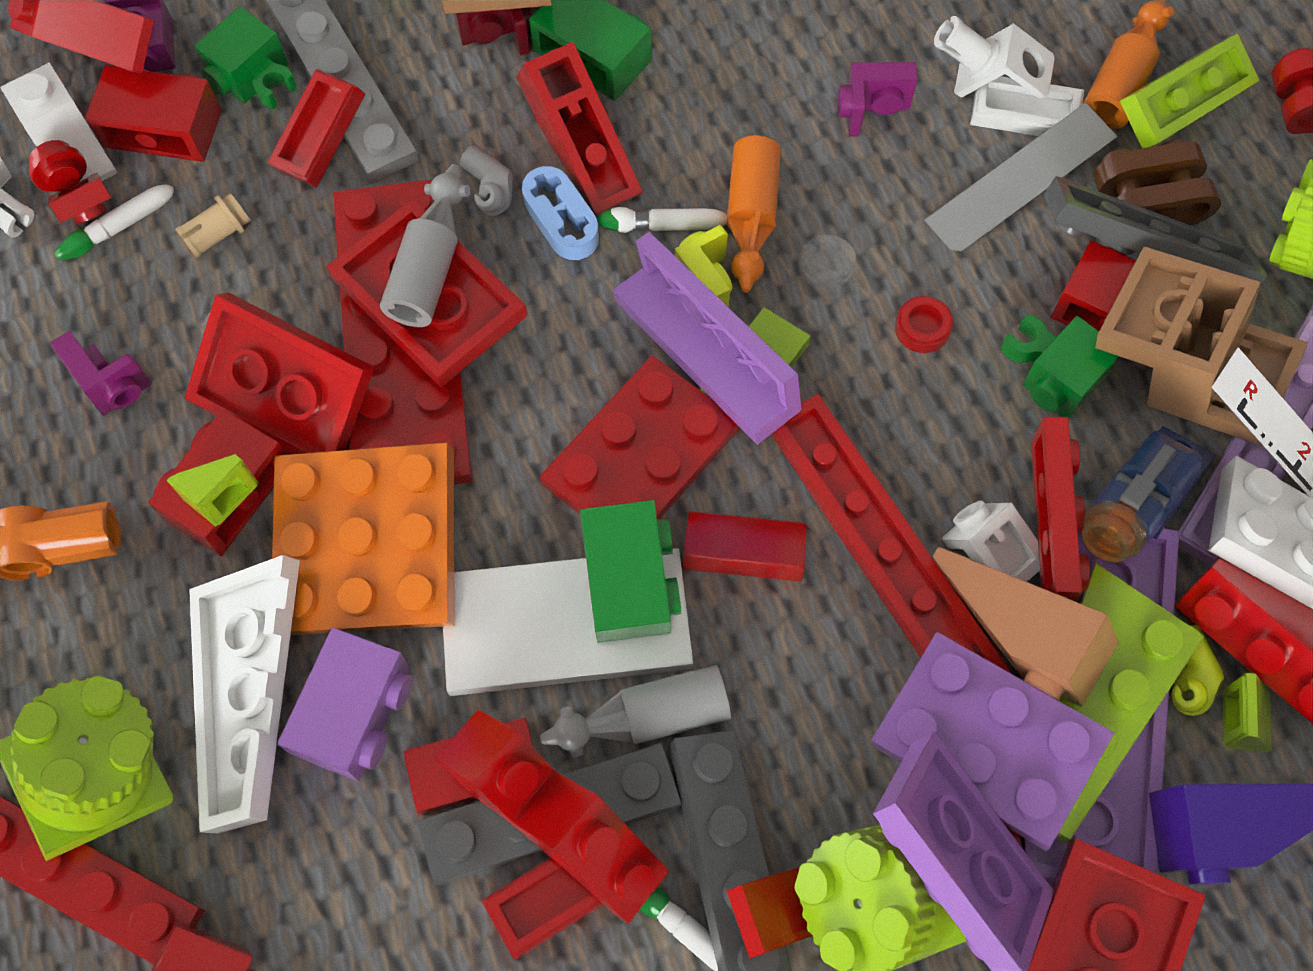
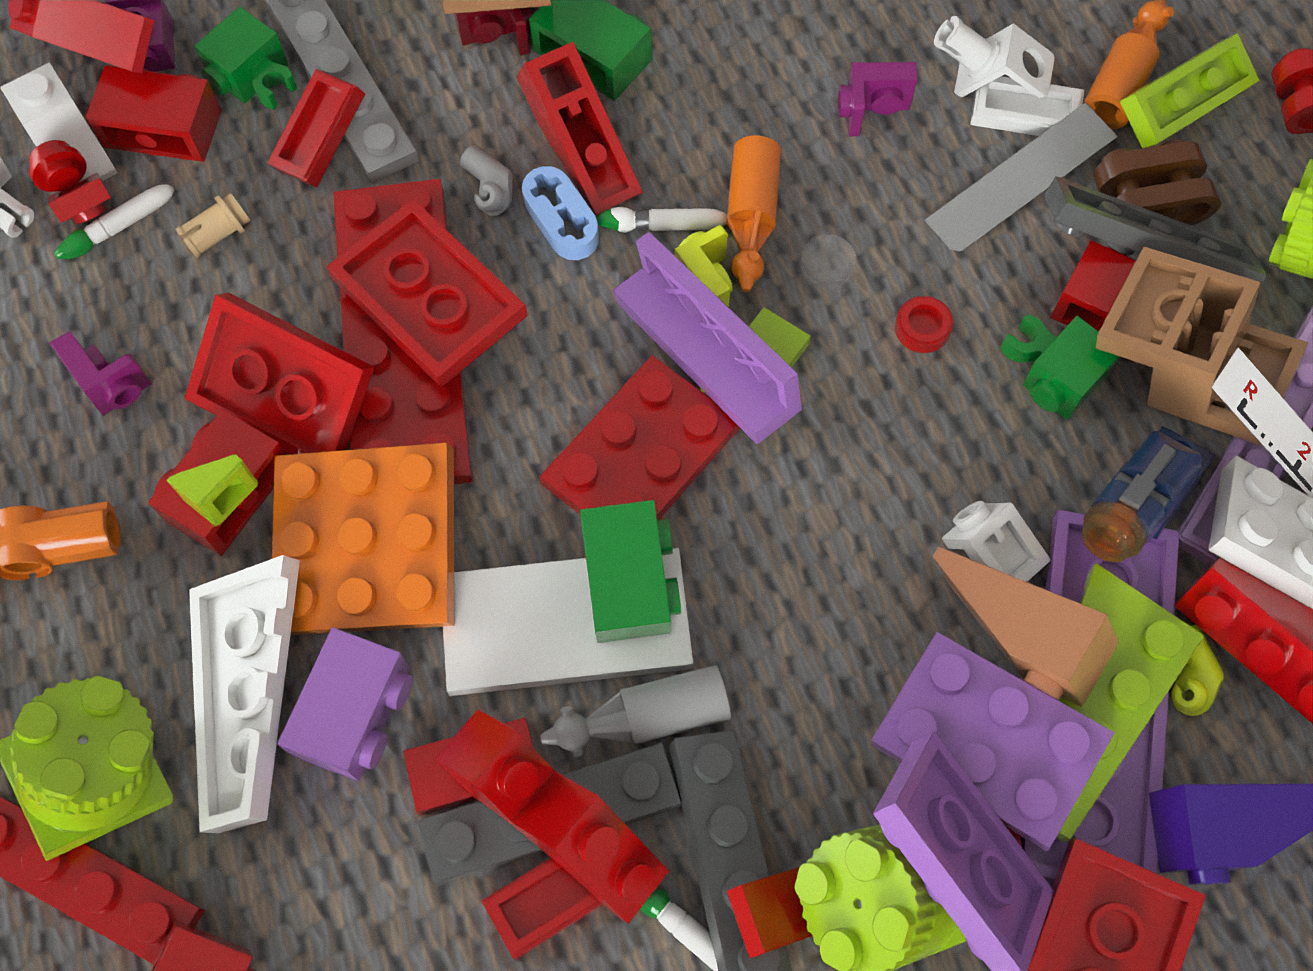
(425, 254): light grey wheel -> none
(745, 546): red slope -> none
(877, 532): red plate -> none
(1058, 509): red plate -> none
(1247, 715): lime slope -> none

